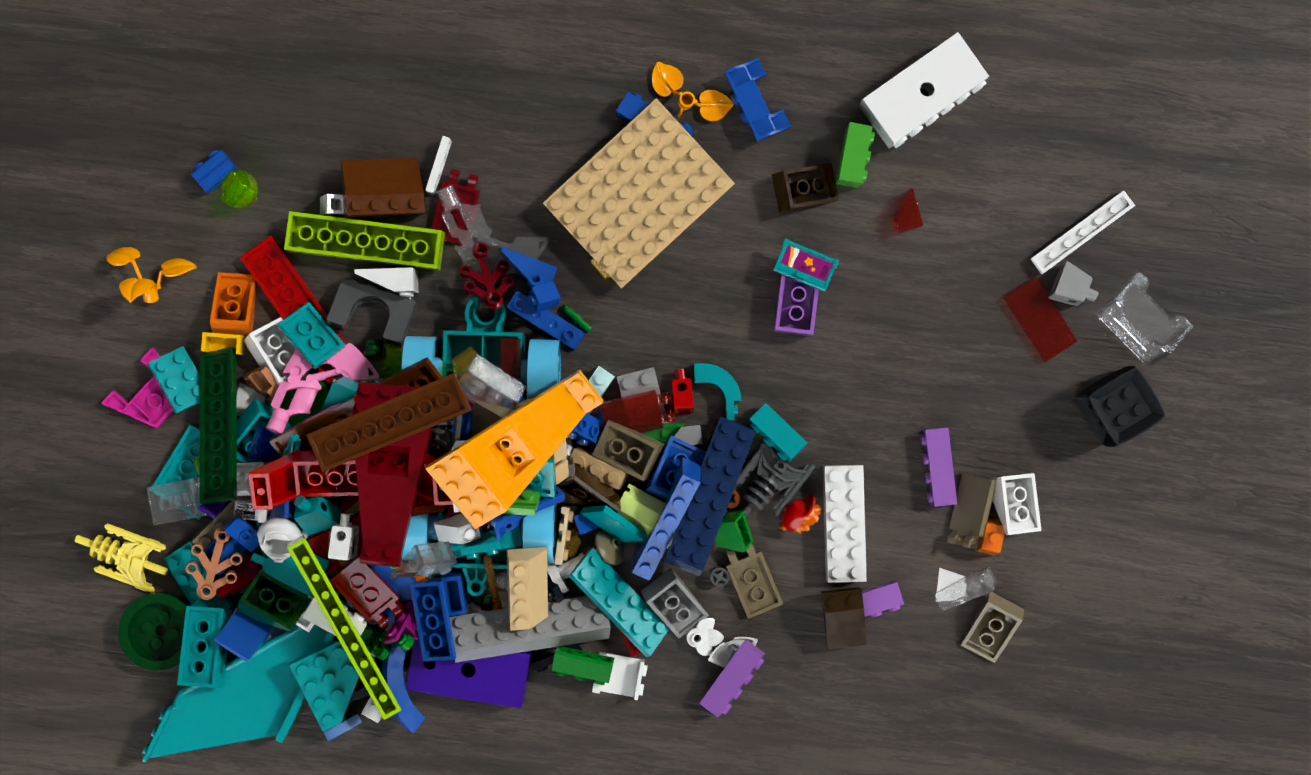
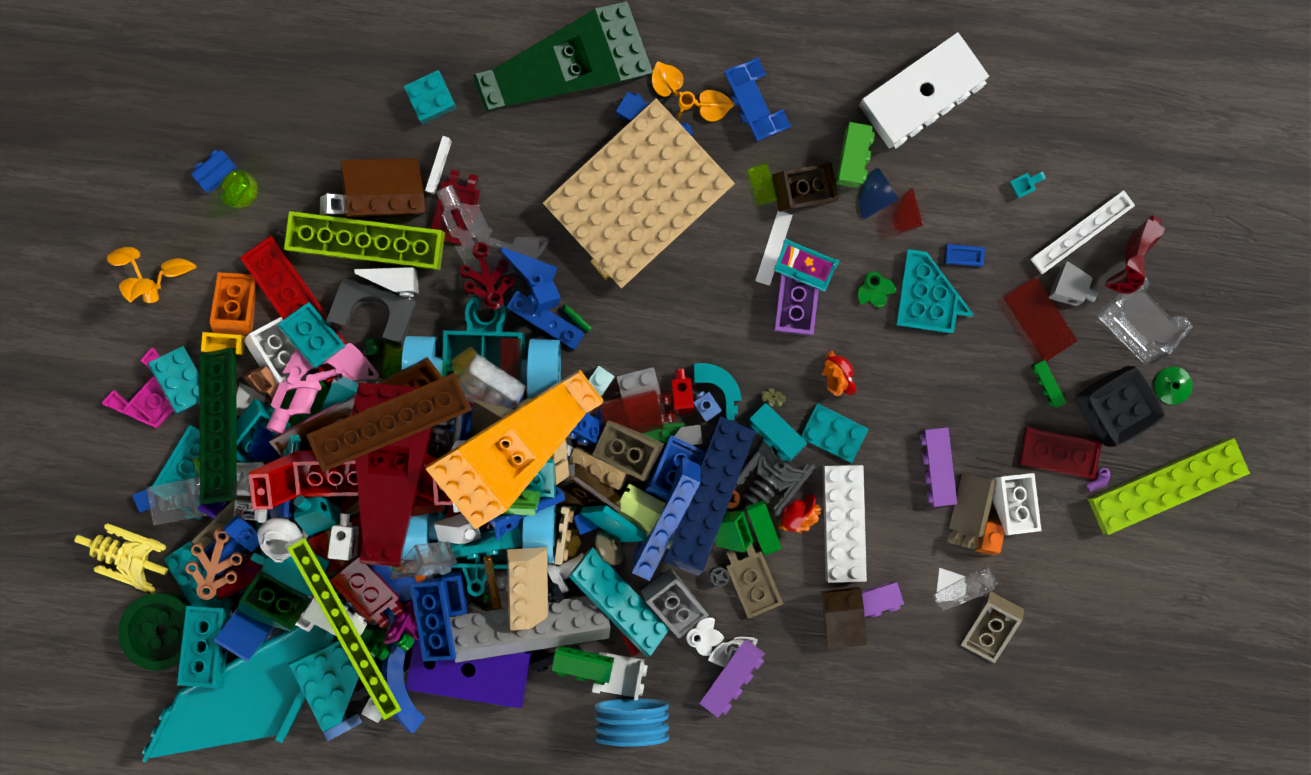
(142, 501): none -> blue tile
(430, 97): none -> teal piece
(601, 48): none -> dark green wing
(631, 722): none -> dark azure wheel
(706, 405): none -> medium blue brick
(762, 184): none -> clear neon green slope
(763, 528): none -> green tile
(773, 247): none -> white sticker
(773, 398): none -> olive plant
(834, 433): none -> teal plate
(839, 374): none -> hair
(875, 194): none -> dark blue brick
(875, 293): none -> green plate
(927, 296): none -> teal wing
(964, 255): none -> blue tile
(1025, 184): none -> teal plate
(1048, 383): none -> green piece
(1060, 453): none -> dark red tile
(1101, 480): none -> medium lavender arm
(1137, 247): none -> dark red hips
(1164, 389): none -> green dish
(1168, 485): none -> lime brick

